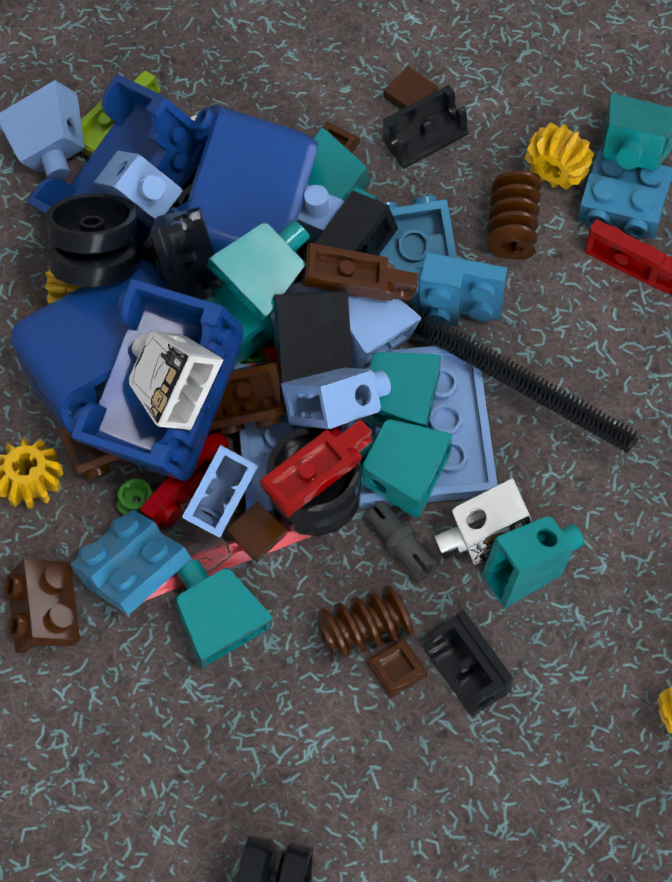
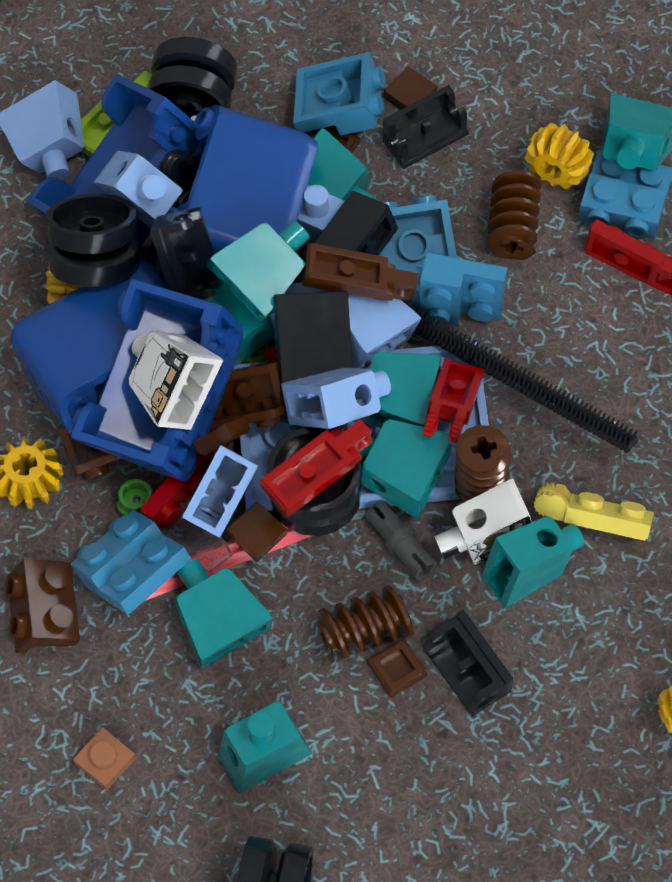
(104, 758): none -> nougat plate
(170, 164): none -> black bush
(193, 74): none -> black wheel
(222, 436): none -> reddish brown tile
(262, 746): none -> teal torso
(339, 95): none -> dark azure plate
(453, 398): none -> red hinge
(480, 461): none -> reddish brown piece
(593, 512): none -> light yellow hinge

